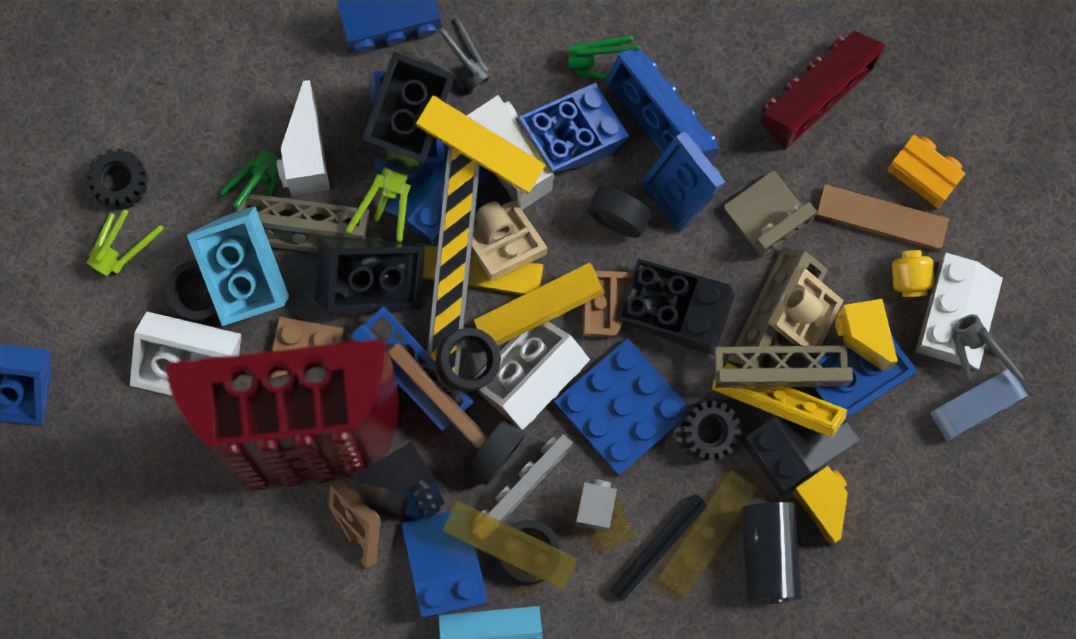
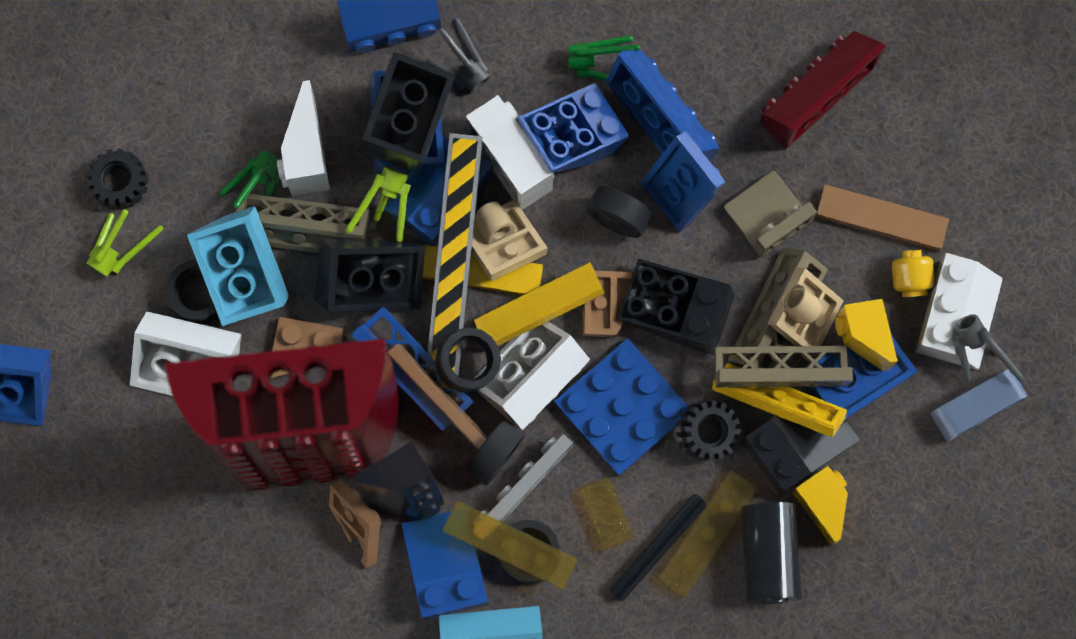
(480, 144): yellow tile -> none
(596, 505): light grey brick -> none
(926, 170): light orange brick -> none

